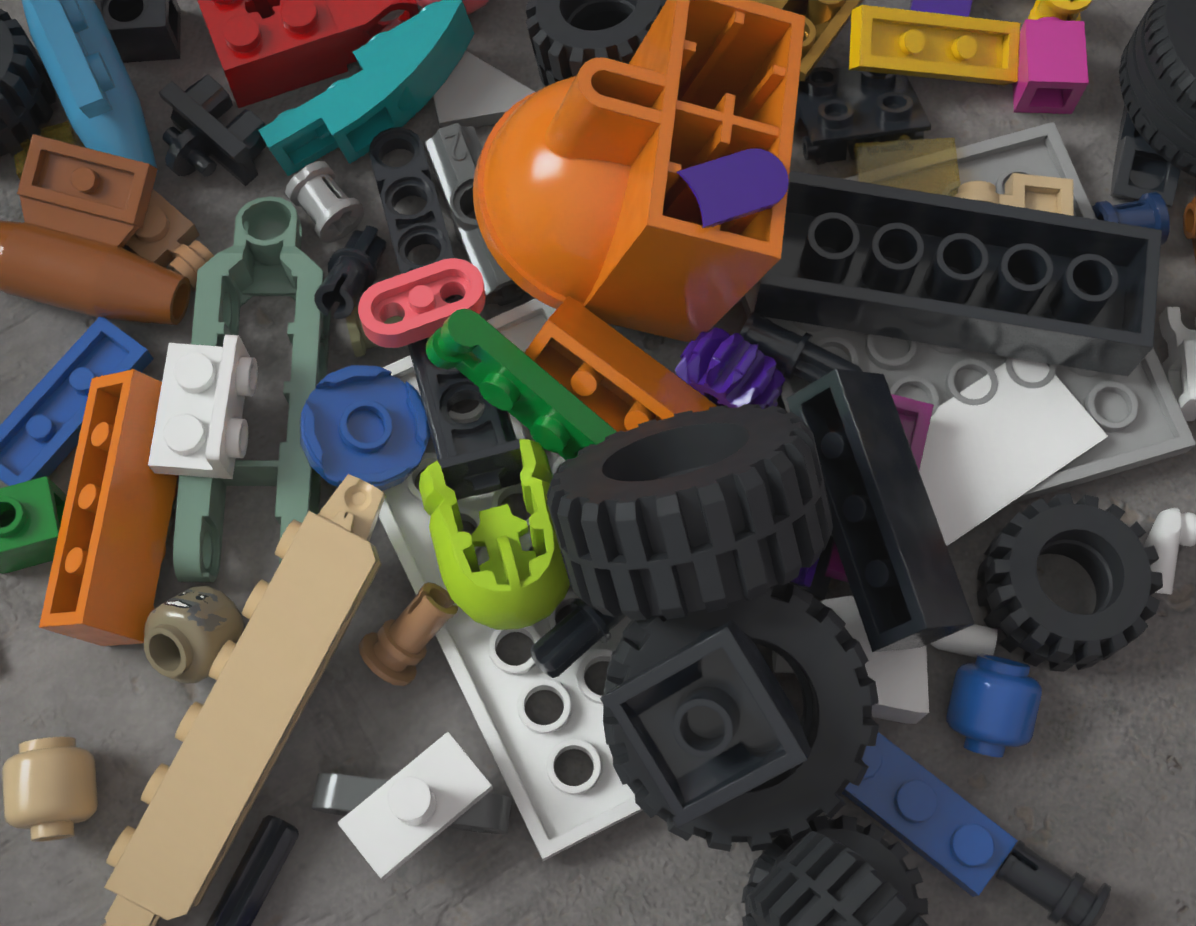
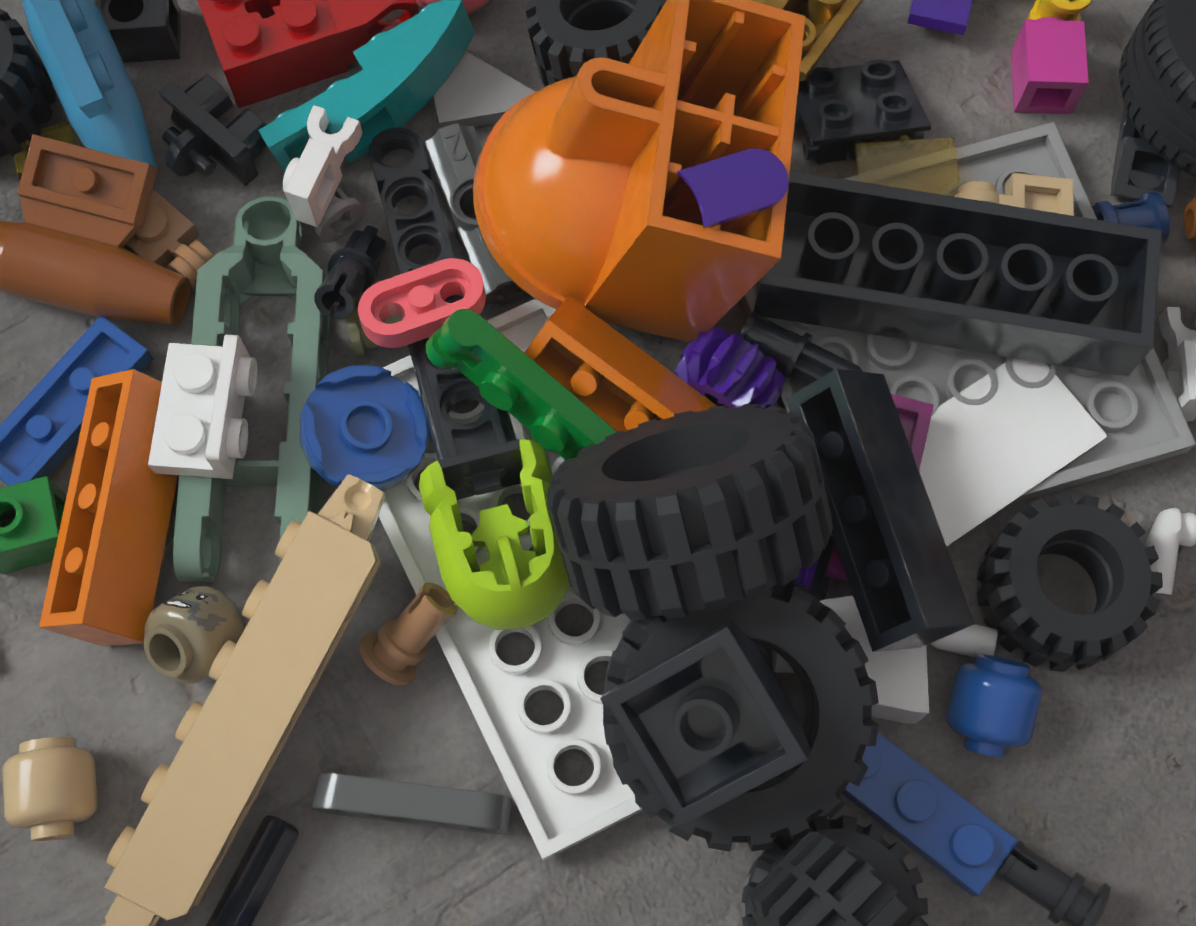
(317, 173): none -> white plate
(415, 806): white tile -> none
(572, 638): black axle -> none
(934, 45): yellow plate -> none

